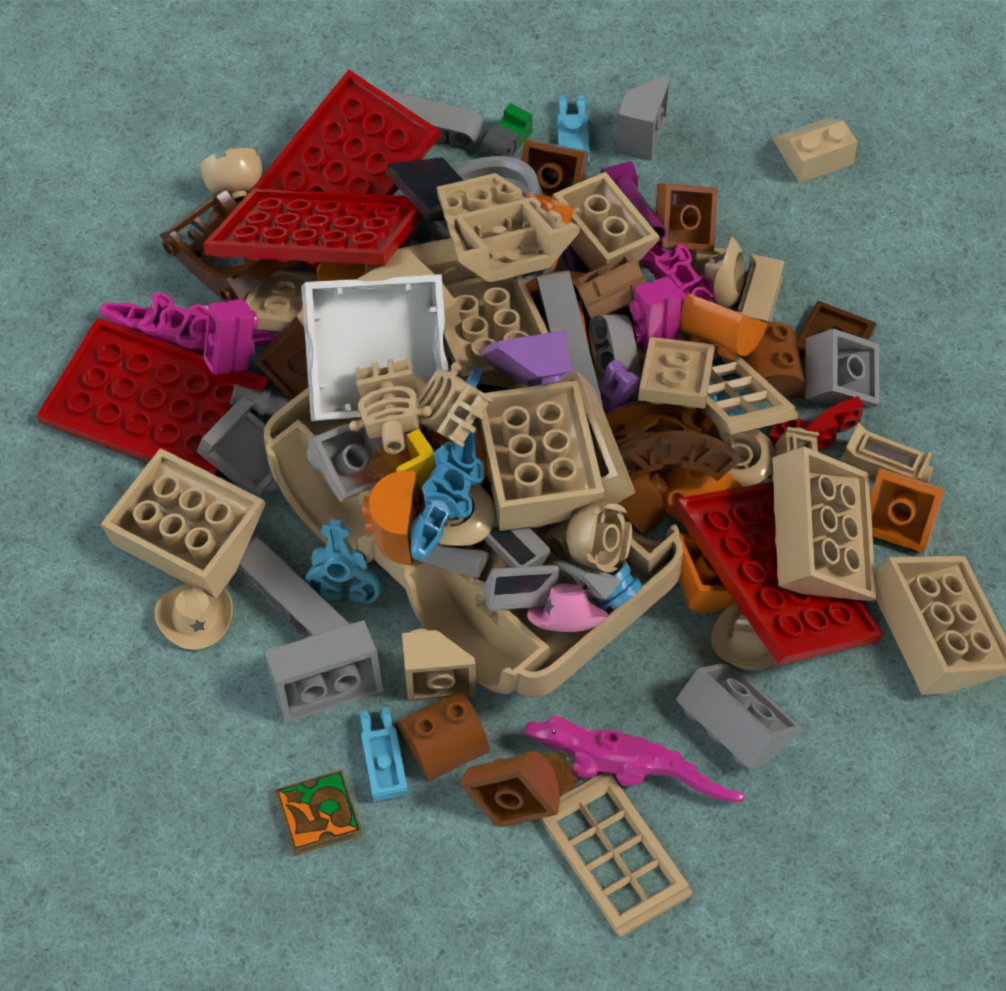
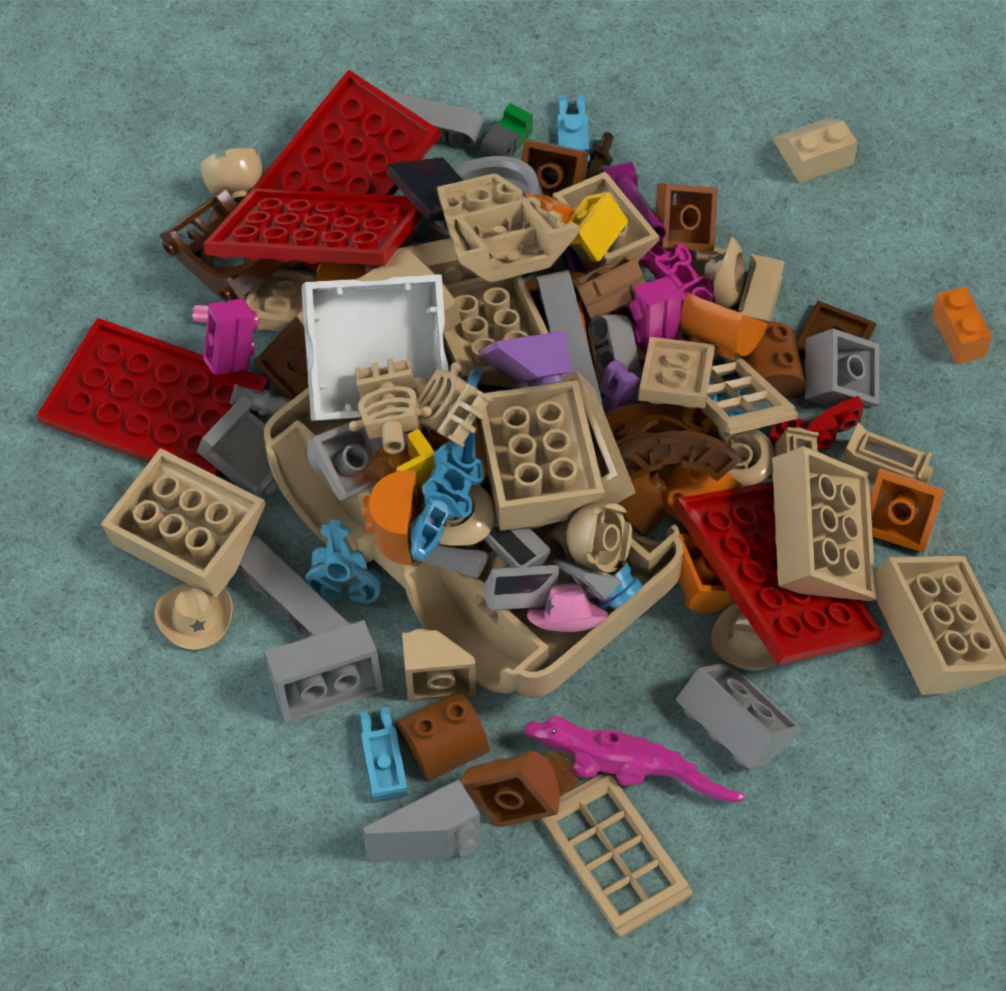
(170, 322): dark pink animal -> none
(318, 812): tile -> none
(427, 829): none -> light grey slope
(599, 224): none -> yellow panel
(600, 154): none -> dark brown piece
(642, 118): light grey slope -> none
(961, 325): none -> orange brick

